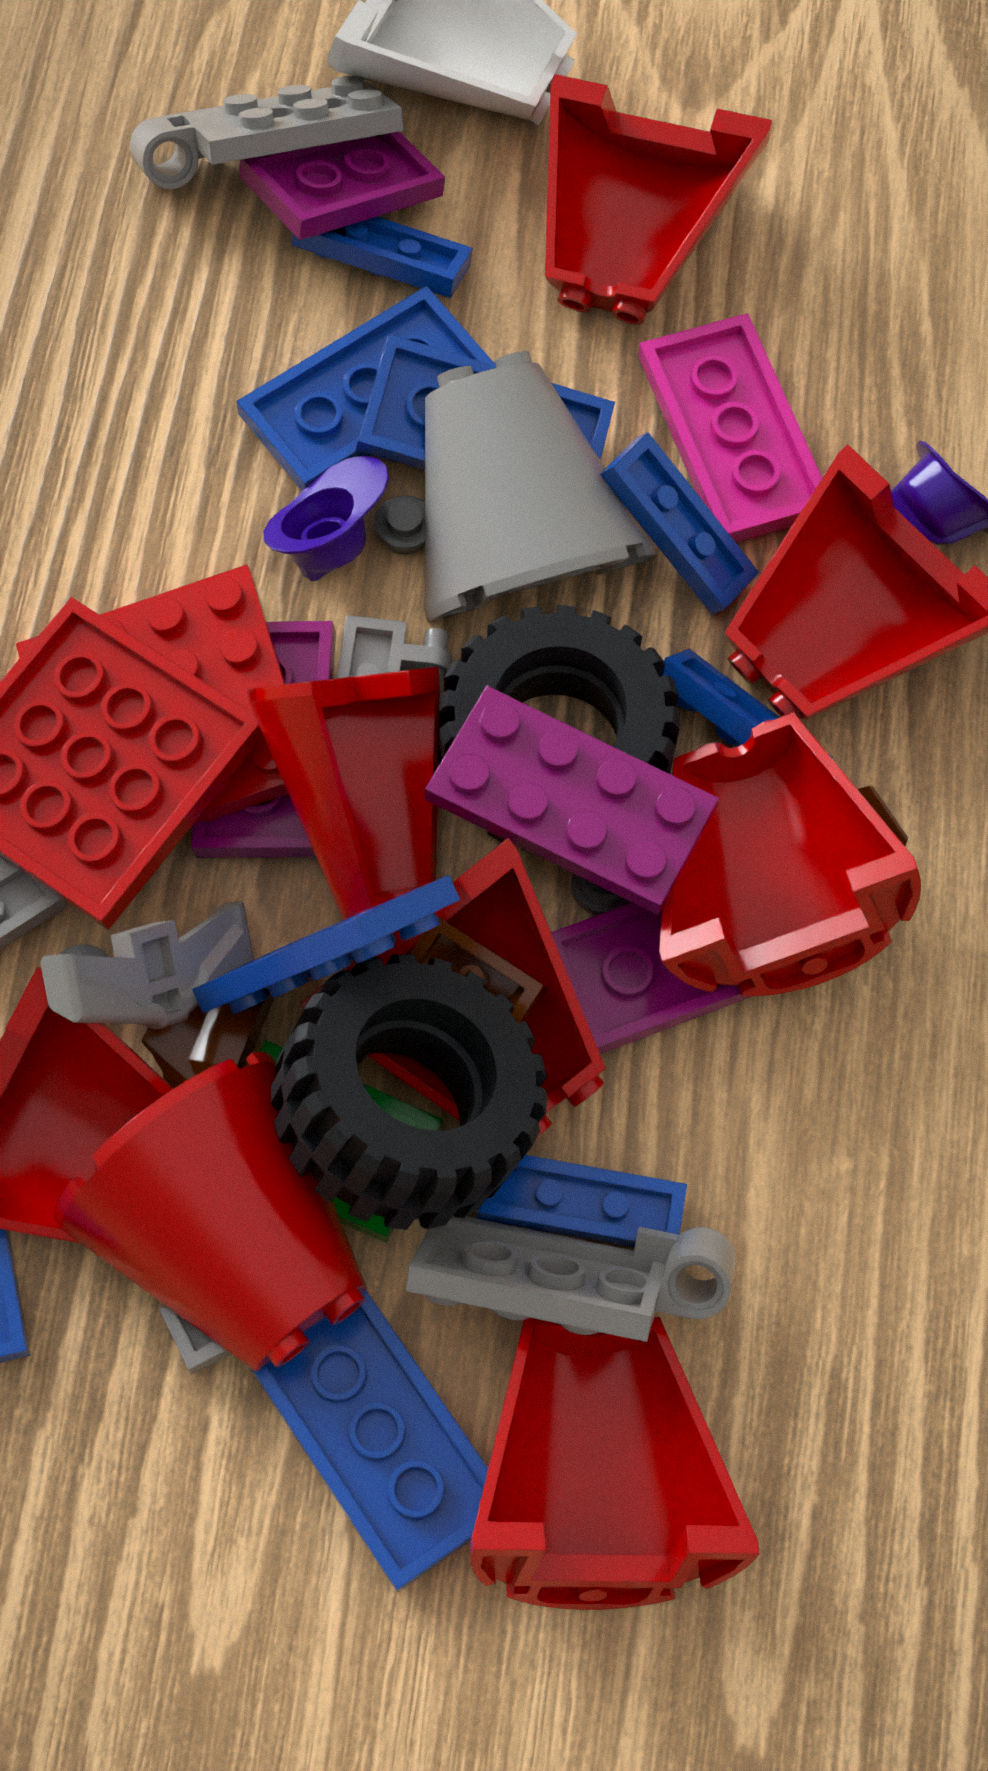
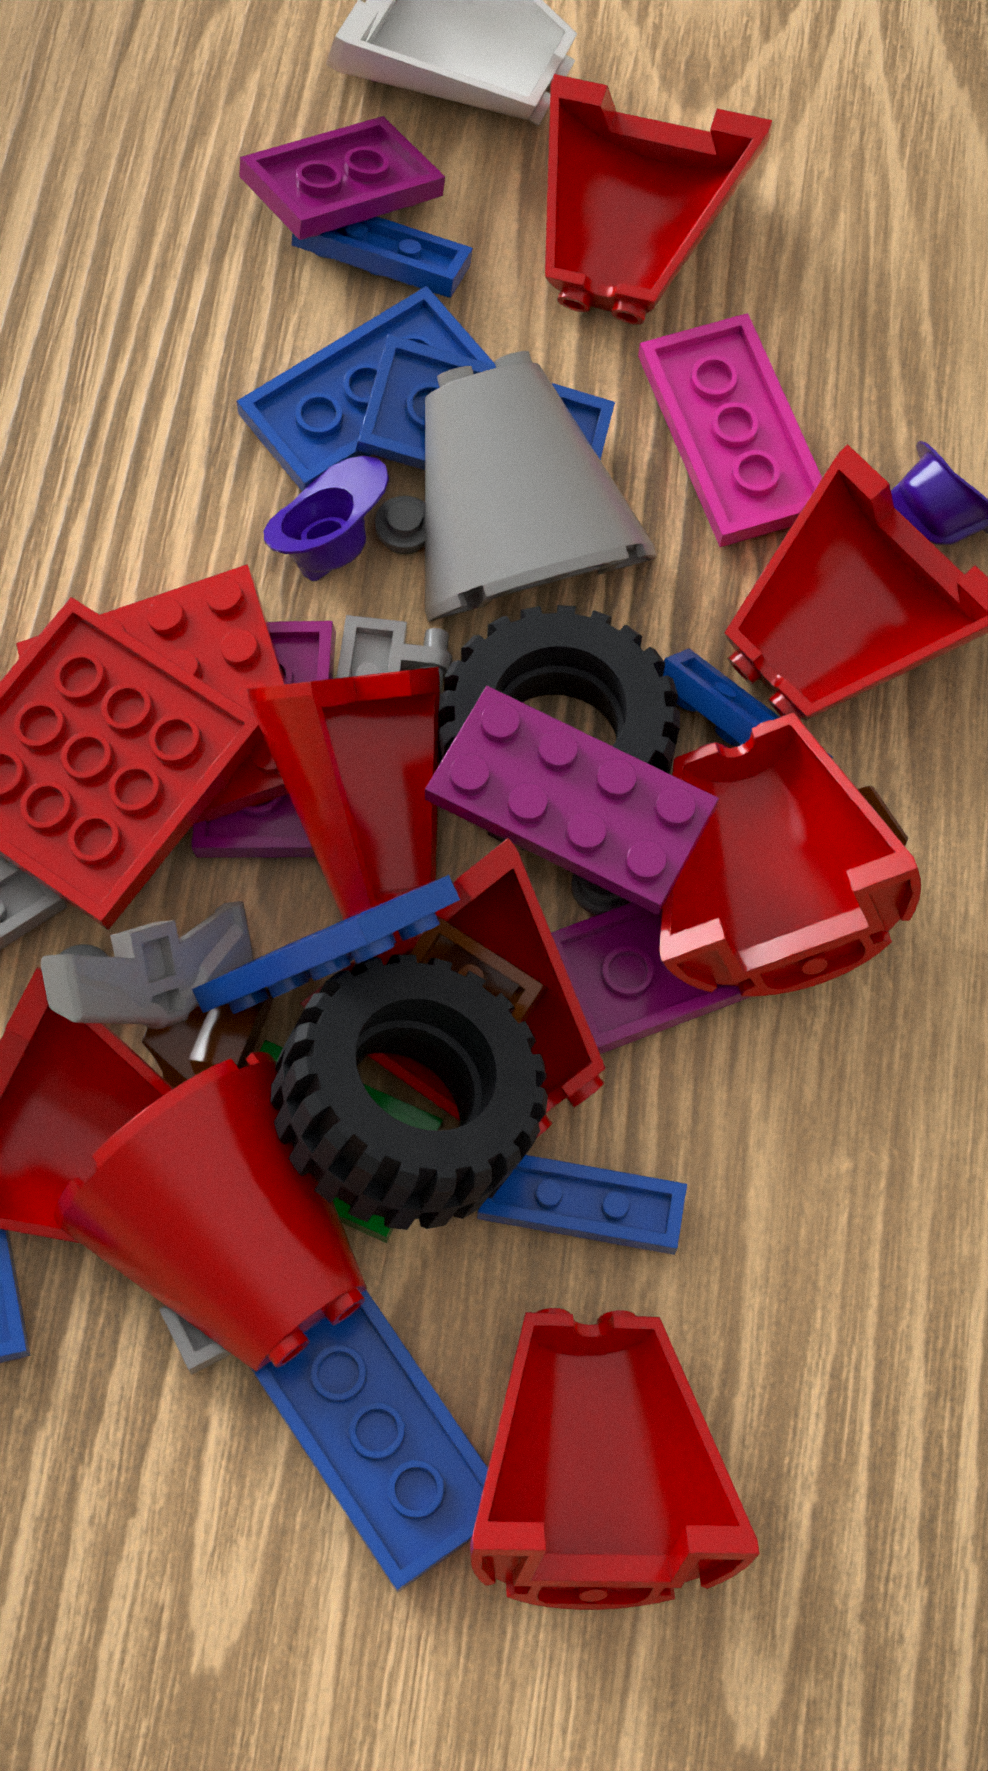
(263, 127): light grey hinge -> none
(572, 1279): light grey hinge -> none
(679, 523): blue plate -> none

